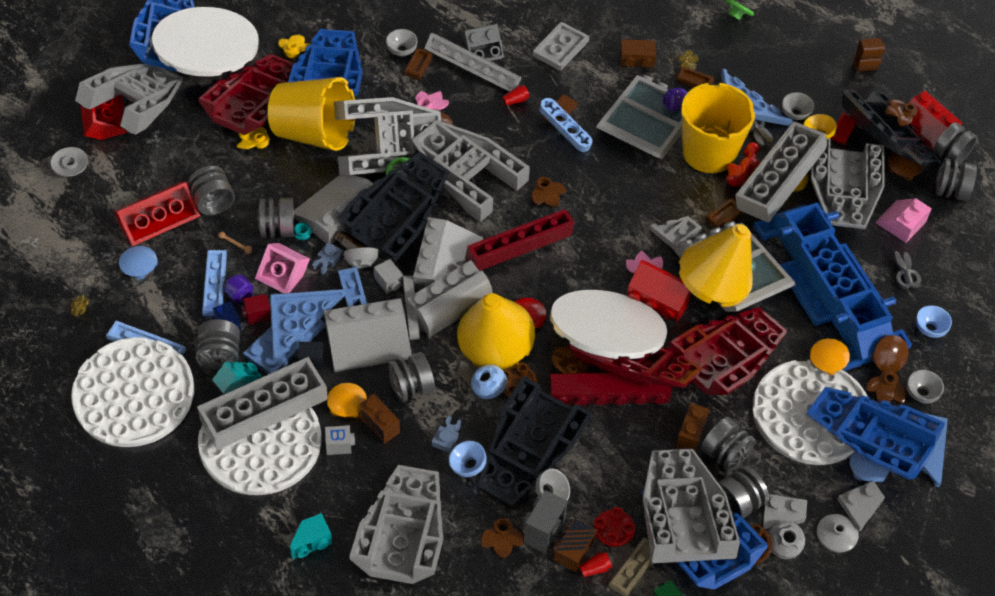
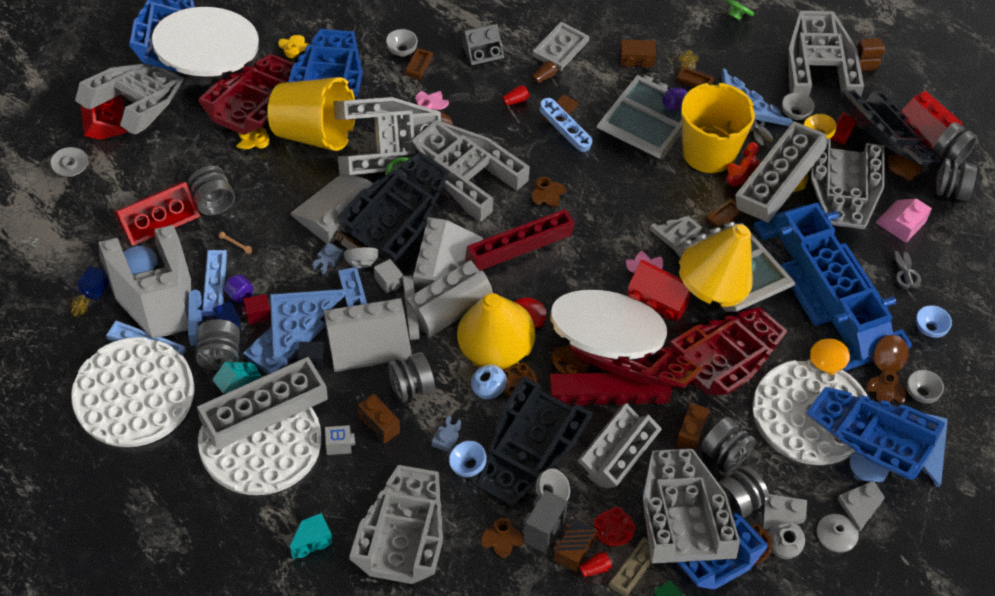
(92, 283): none -> clear blue brick
(155, 297): none -> light grey wedge
(195, 316): none -> medium blue plate
(276, 217): flat silver wheel -> none
(281, 267): bright pink slope -> none
(302, 231): teal plate -> none
(344, 400): light orange dish -> none
(472, 62): light grey plate -> none
(546, 71): none -> reddish brown cone
(618, 446): none -> light grey brick
(822, 41): none -> light grey wedge
(904, 111): reddish brown plate -> none

